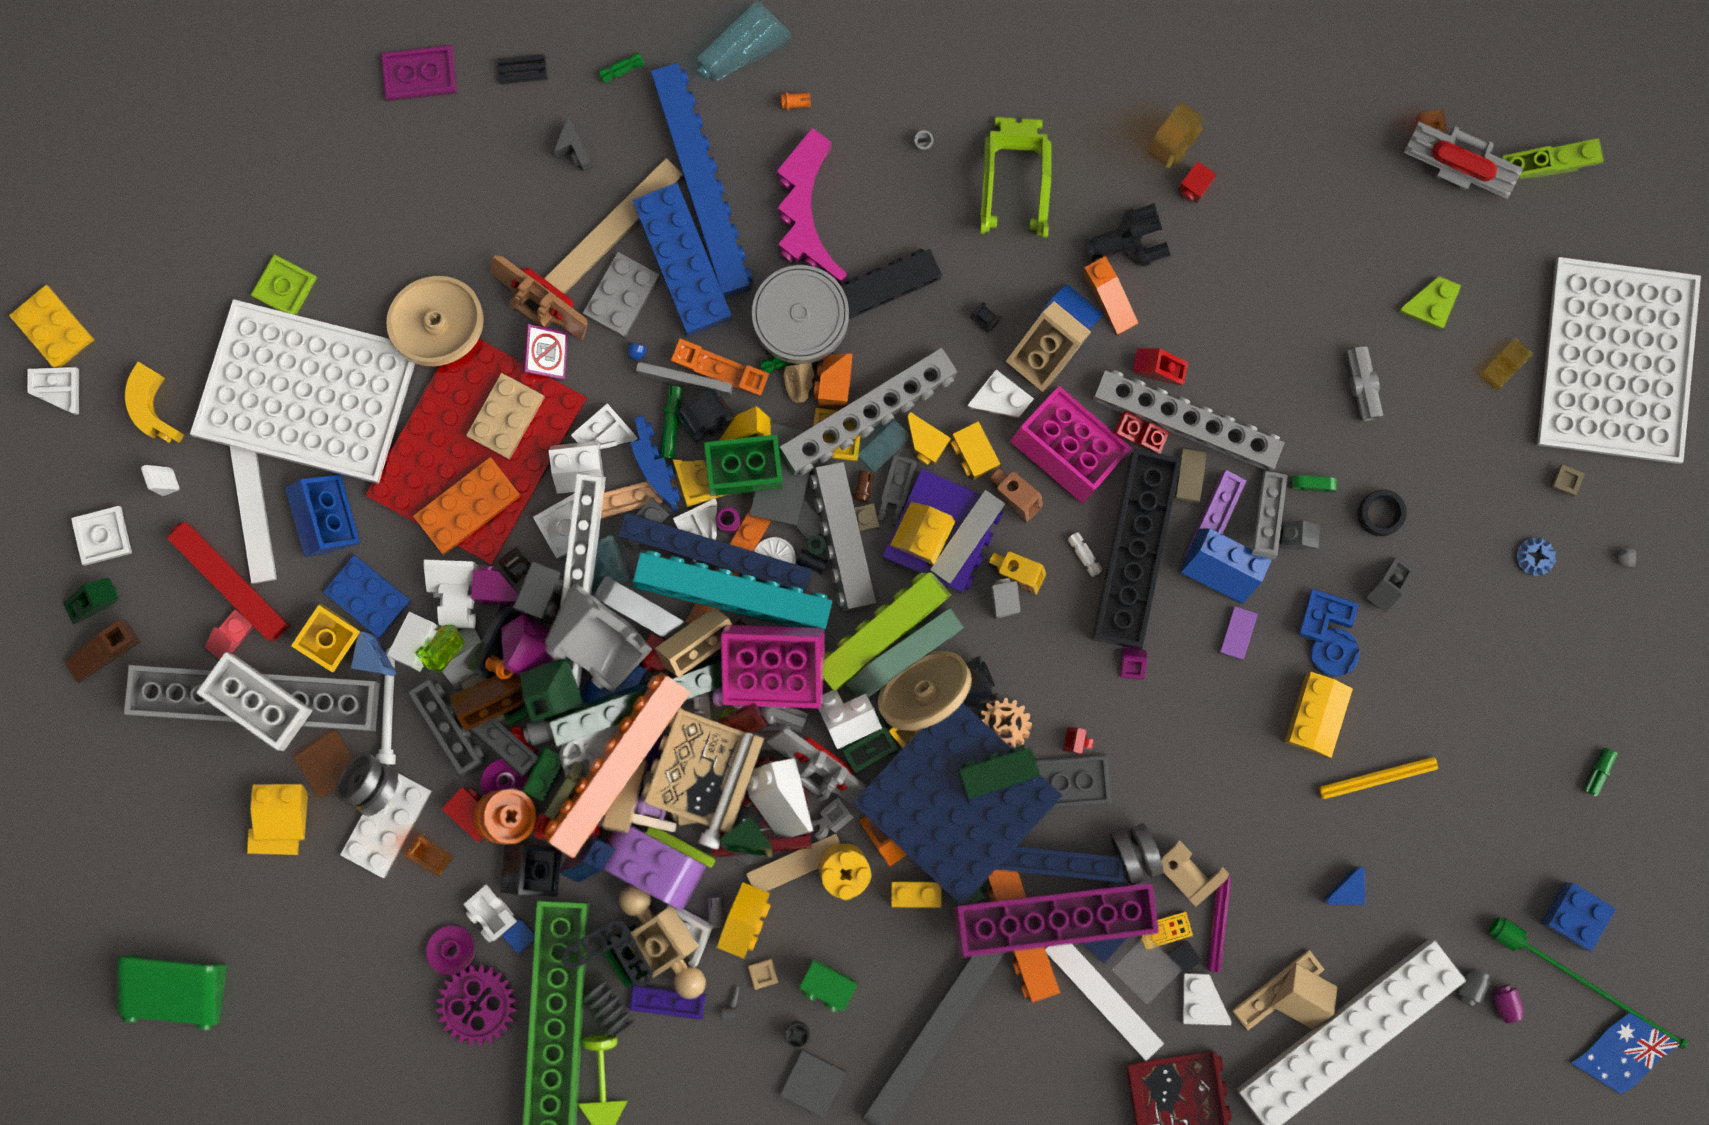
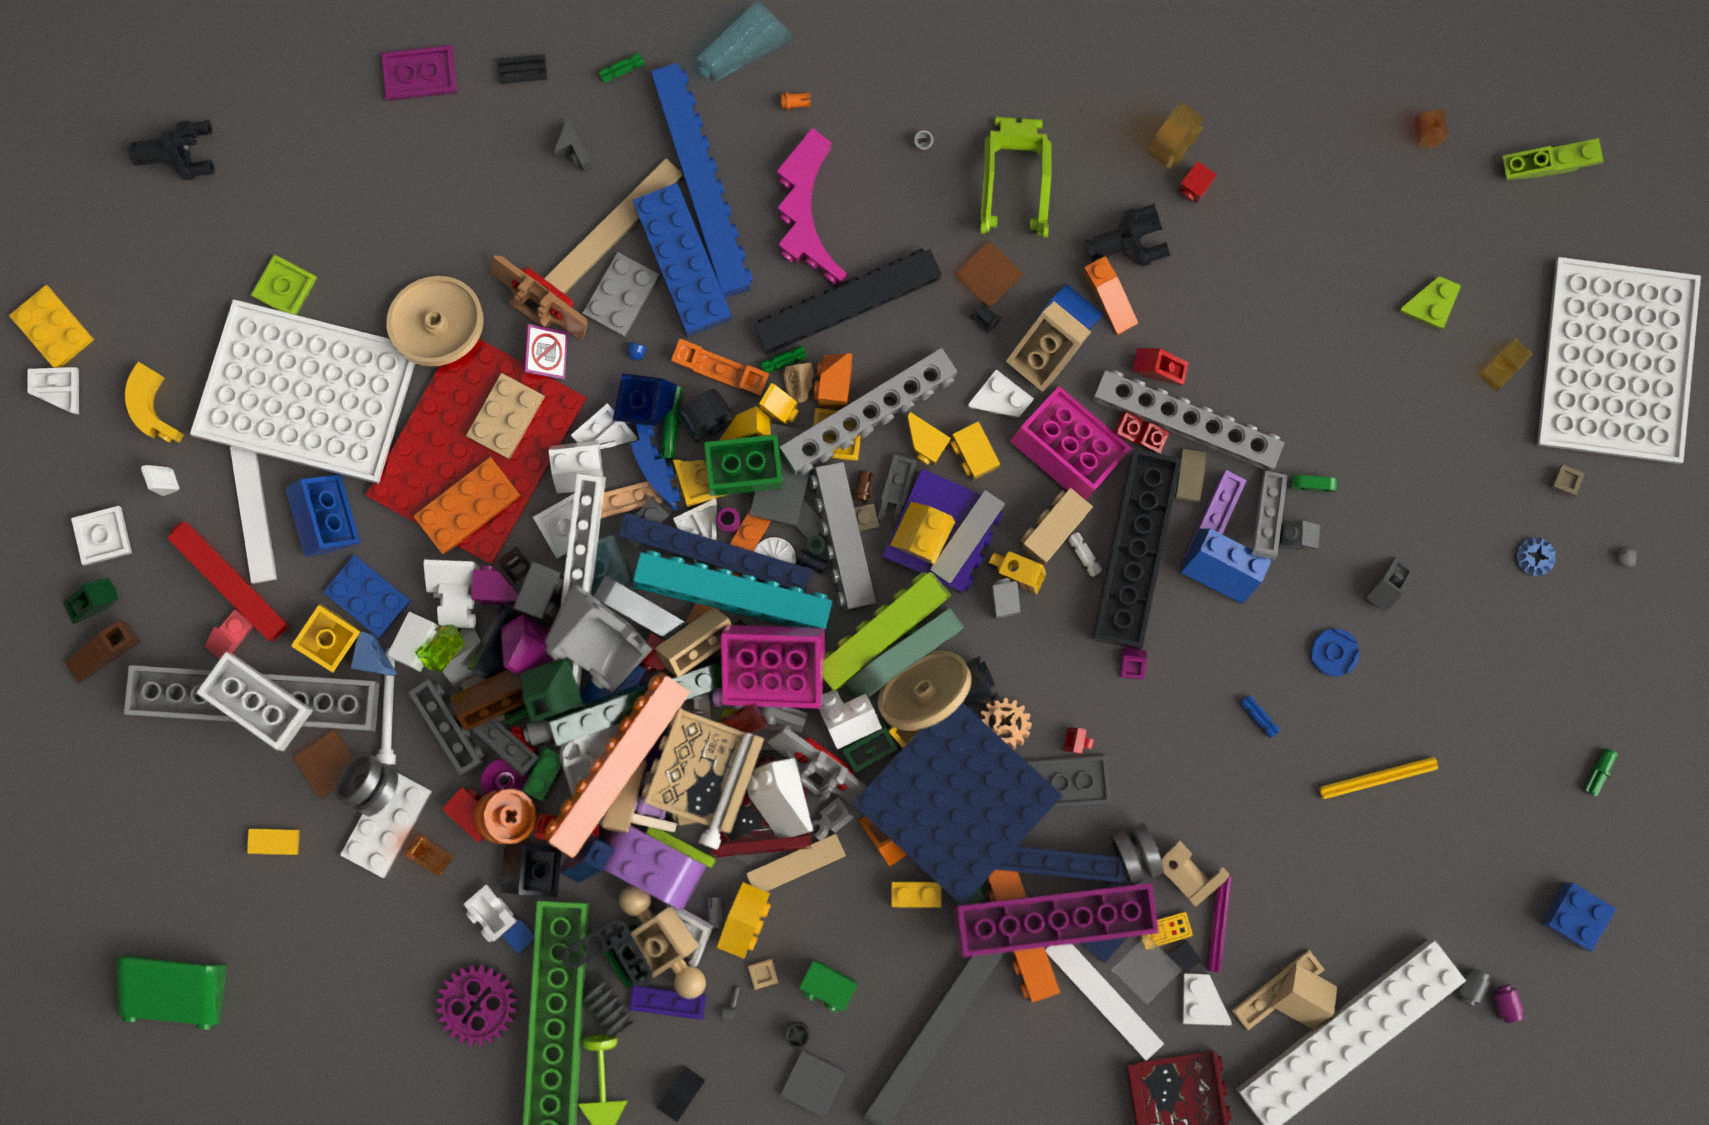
(175, 149): none -> black wheel
(279, 812): yellow slope -> none
(443, 942): magenta dish -> none
(497, 666): orange pin -> none
(564, 791): olive plate -> none
(643, 399): none -> clear blue slope
(681, 1094): none -> black slope
(683, 378): light grey tile -> none
(747, 839): dark green slope -> none
(779, 405): none -> yellow slope
(800, 314): light grey brick -> none
(846, 857): yellow brick -> none
(884, 445): clear light blue slope -> none
(989, 274): none -> clear orange tile
(998, 771): dark green brick -> none
(1024, 501): nougat torso -> none
(1055, 526): none -> tan brick
(1238, 633): medium lavender tile -> none
(1259, 716): none -> blue axle
(1318, 714): yellow slope -> none
(1321, 610): blue plate -> none
(1349, 890): blue slope -> none
(1364, 383): light grey piece -> none
(1395, 499): black tyre -> none
(1460, 164): light grey piece -> none
(1625, 1048): flag -> none

